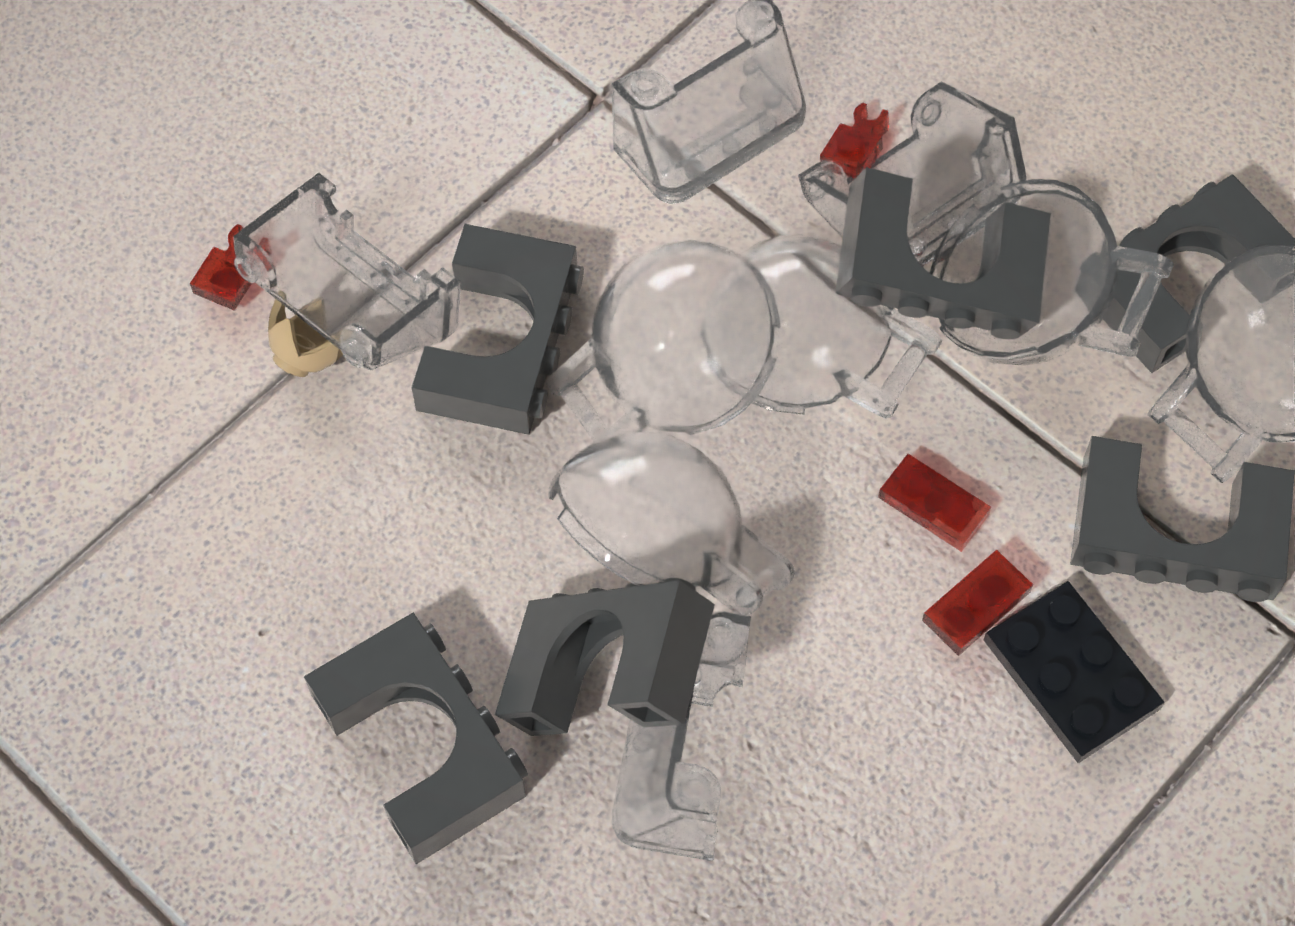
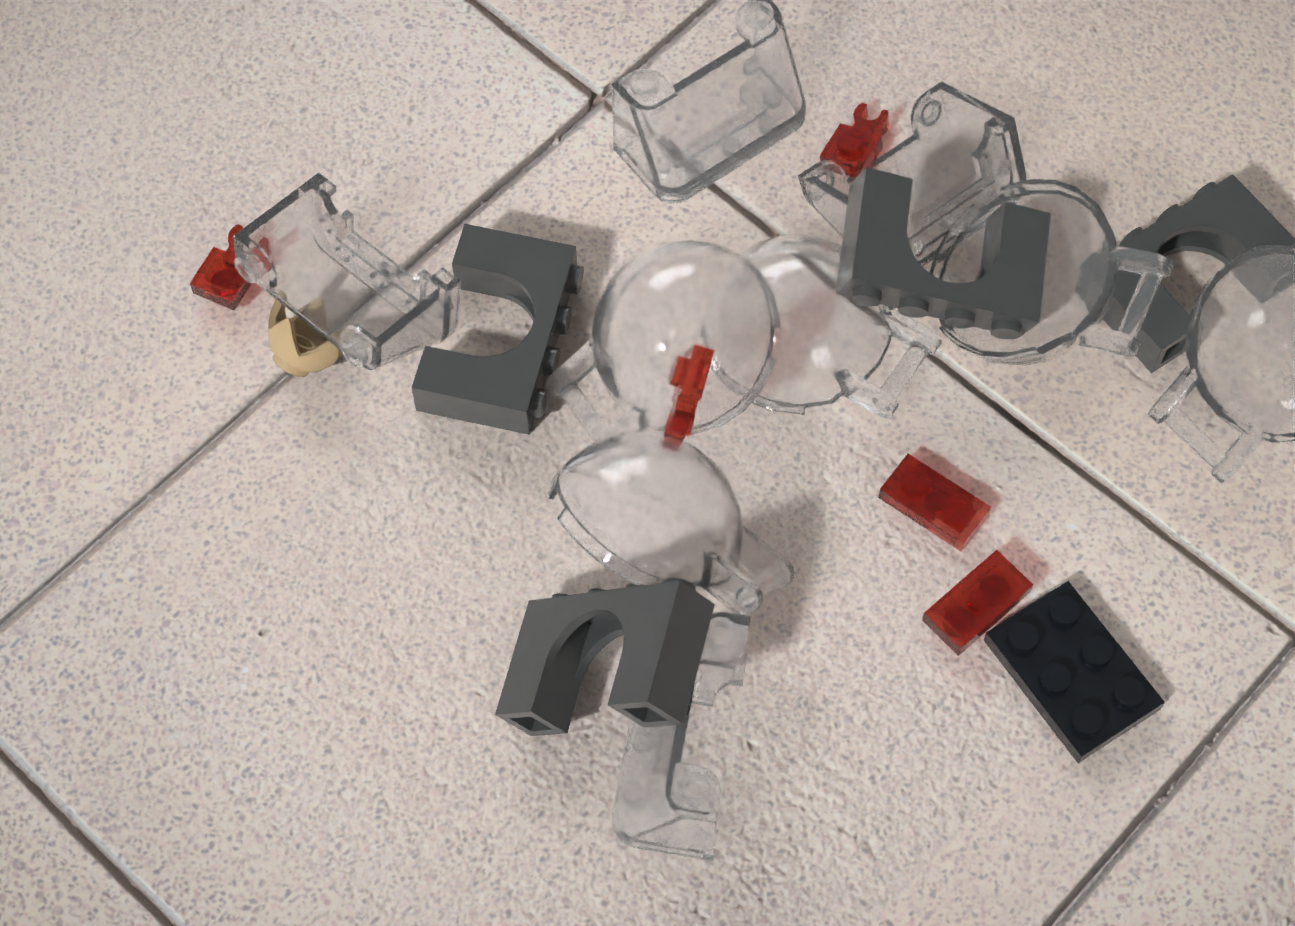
(408, 666): dark grey arch -> none
(689, 379): none -> clear red plate
(1118, 539): dark grey arch -> none

